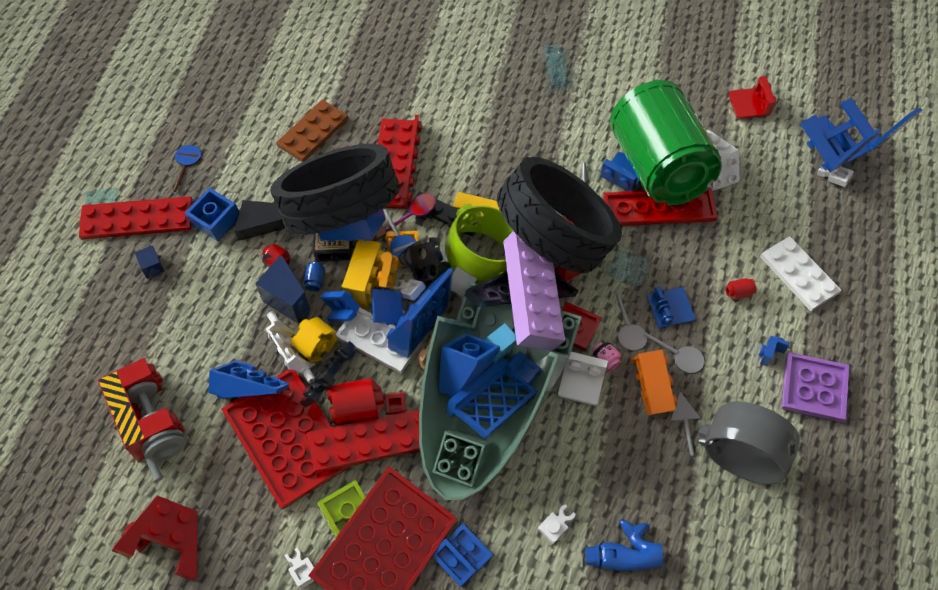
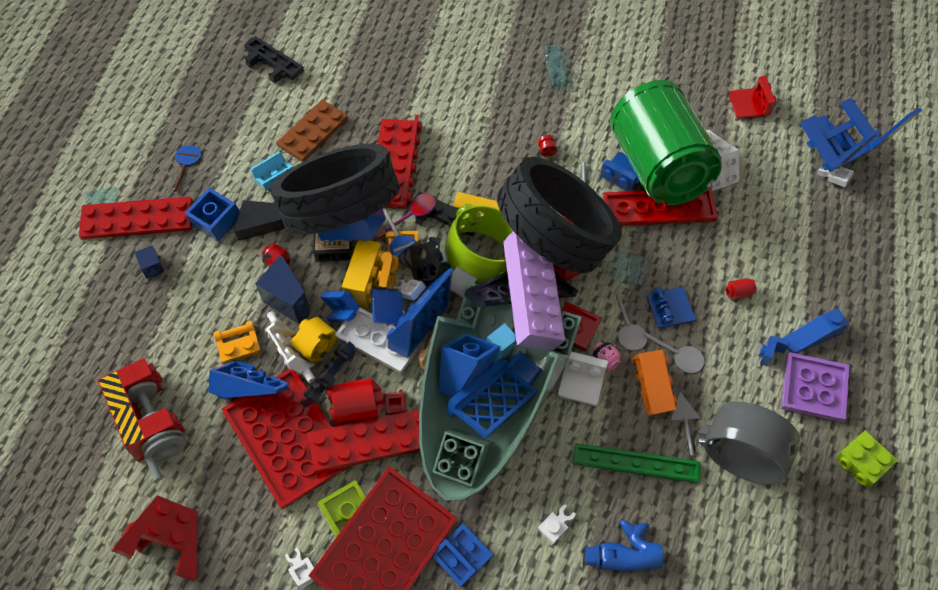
(238, 348): none -> light orange plate
(269, 170): none -> medium azure bracket
(281, 64): none -> black hinge
(314, 276): blue brick -> none
(547, 145): none -> red wheel
(636, 463): none -> green tile
(800, 273): white plate -> none
(817, 331): none -> blue slope
(866, 459): none -> lime plate

